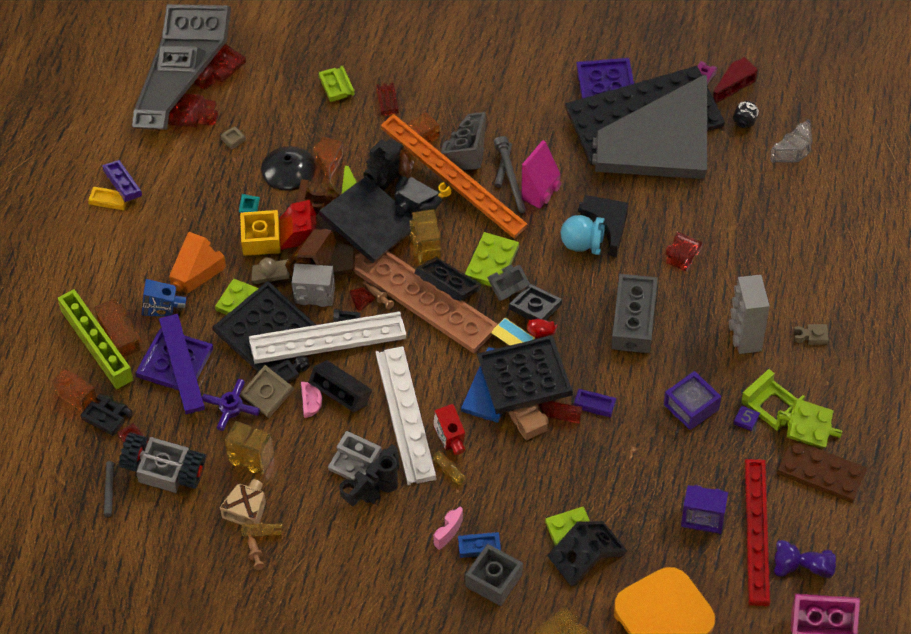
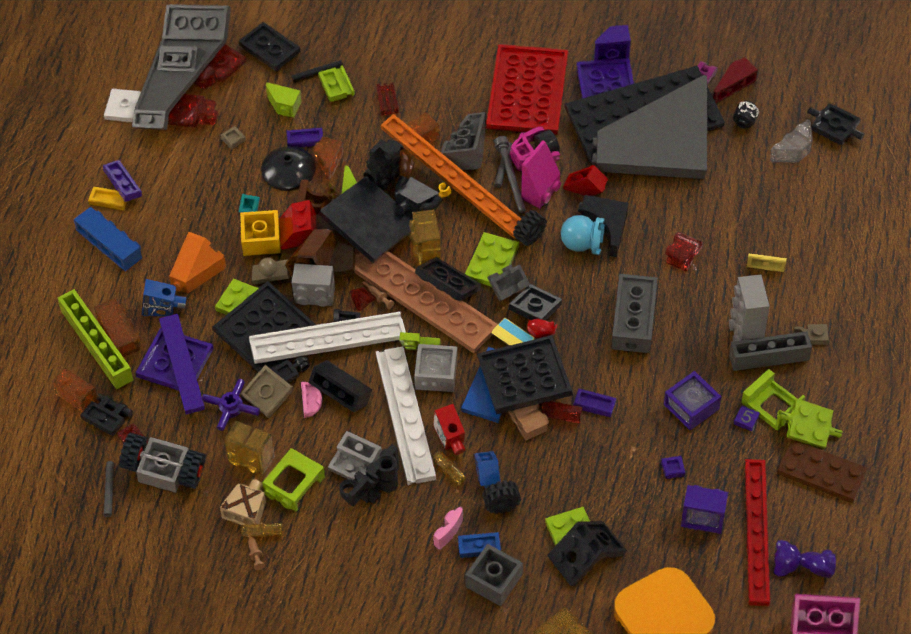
(108, 238): none -> blue brick
(121, 105): none -> white plate
(269, 46): none -> black plate
(284, 99): none -> lime slope
(304, 137): none -> dark purple tile
(308, 73): none -> black bar
(310, 468): none -> lime window
(411, 340): none -> lime plate
(436, 368): none -> piece
(487, 468): none -> blue slope
(501, 497): none -> black tyre
(521, 148): none -> dark pink piece
(527, 88): none -> red plate
(530, 227): none -> black tyre
(586, 181): none -> red slope
(613, 43): none -> dark purple slope
(673, 467): none -> dark purple tile
(766, 262): none -> light yellow slope
(770, 351): none -> dark grey brick
(835, 124): none -> black plate

